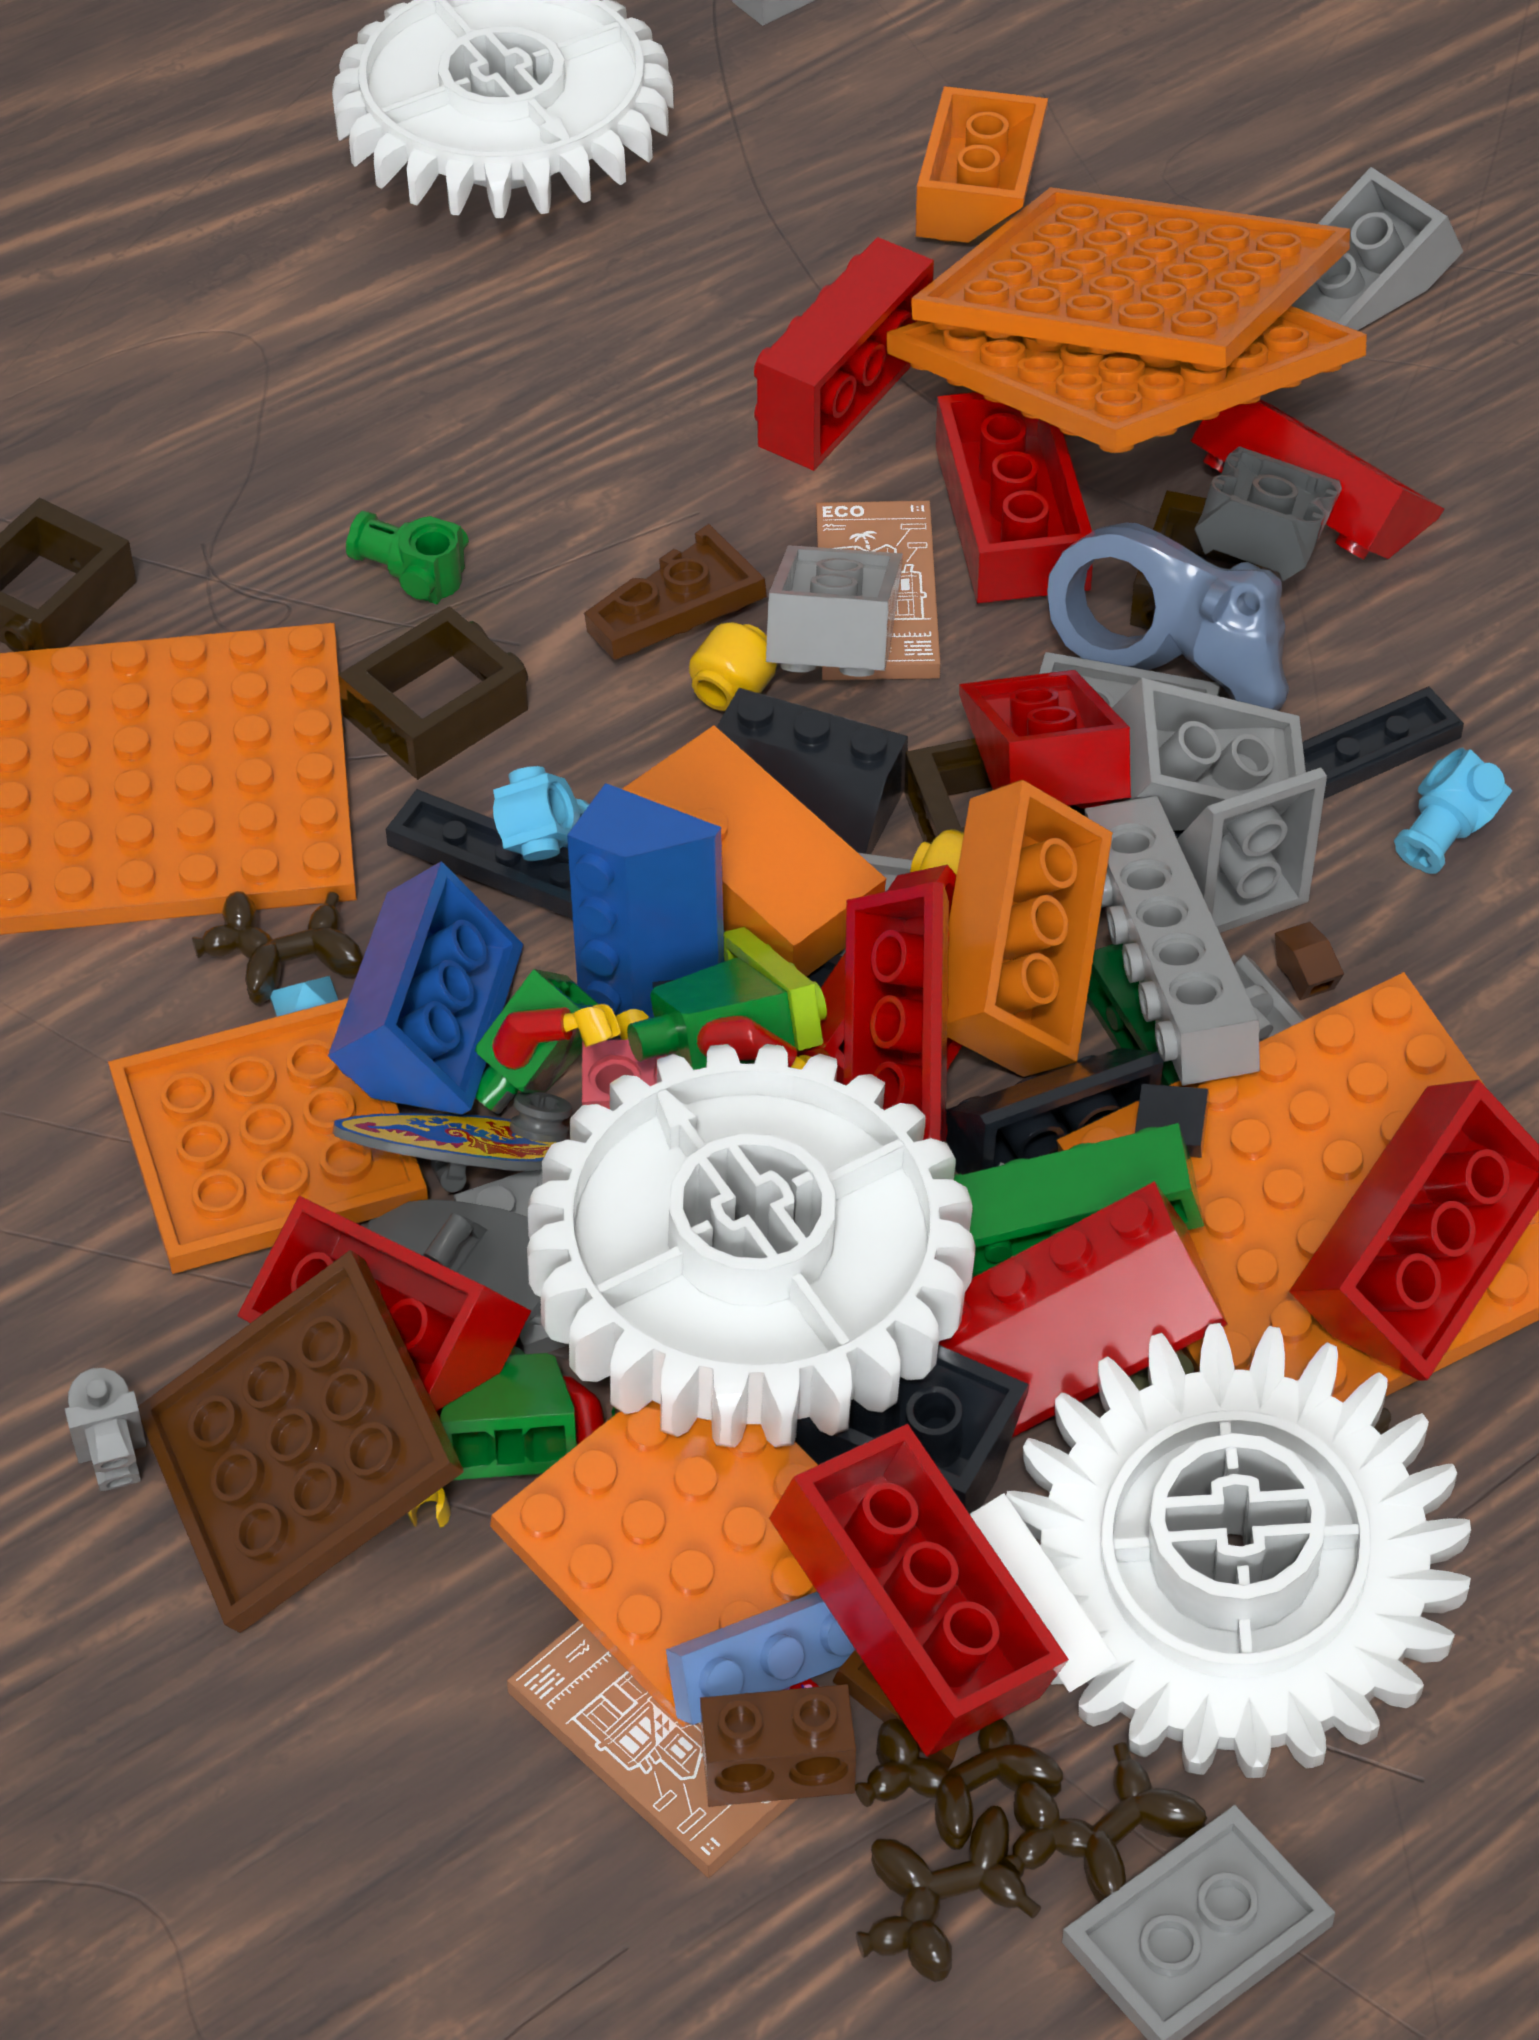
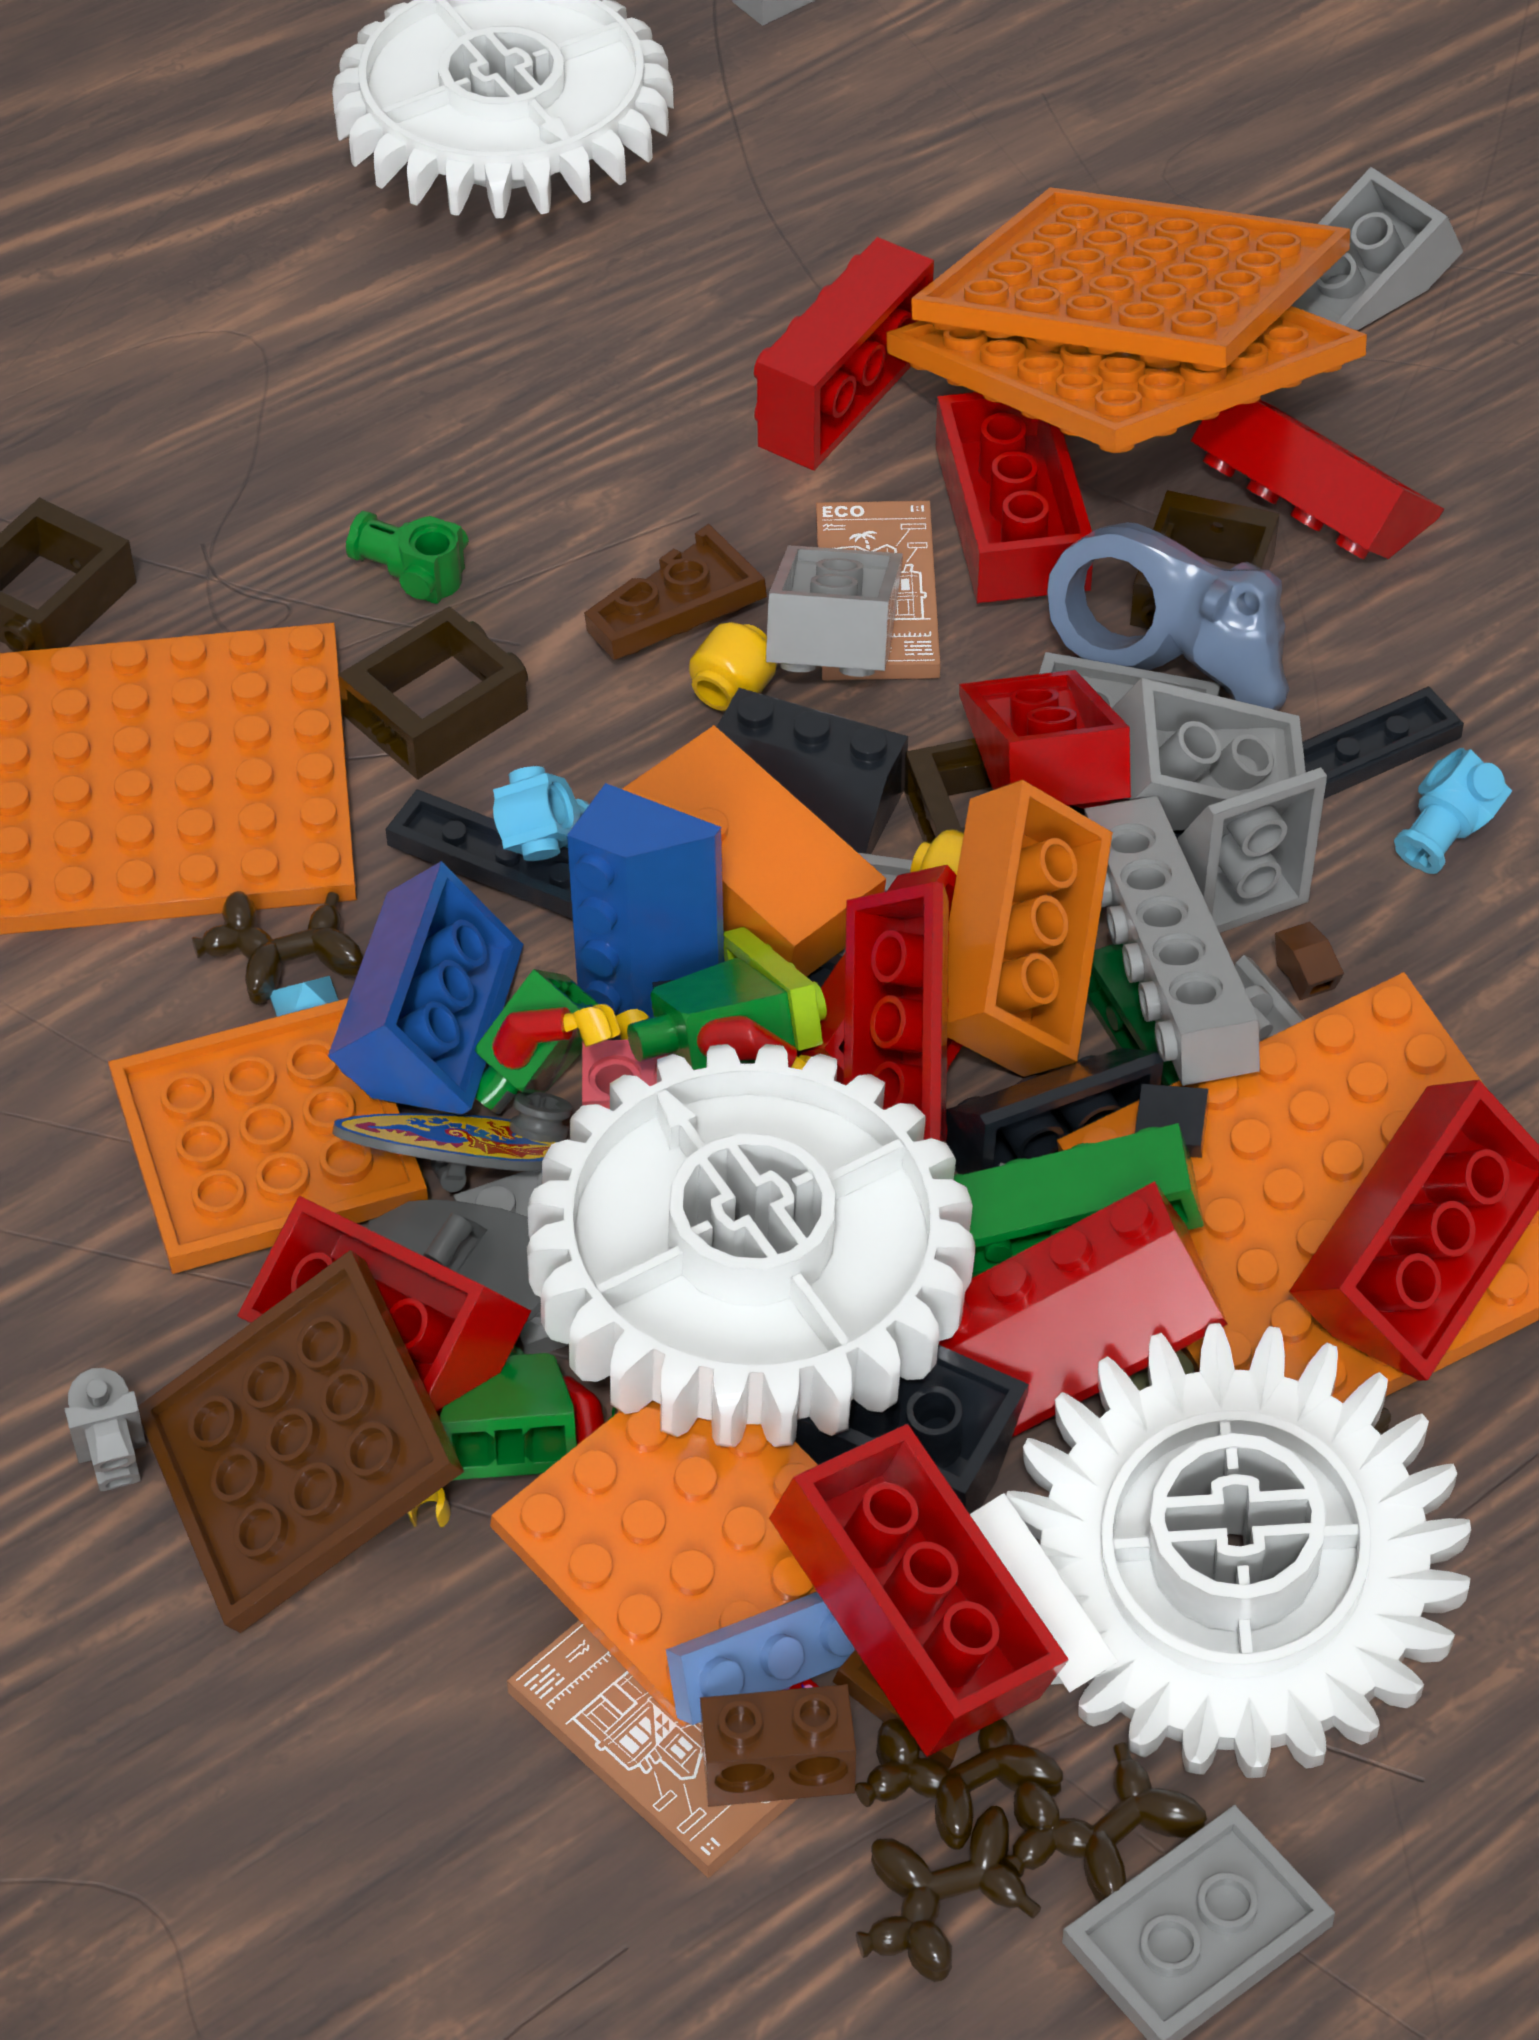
(977, 162): orange slope -> none
(1266, 511): dark grey slope -> none

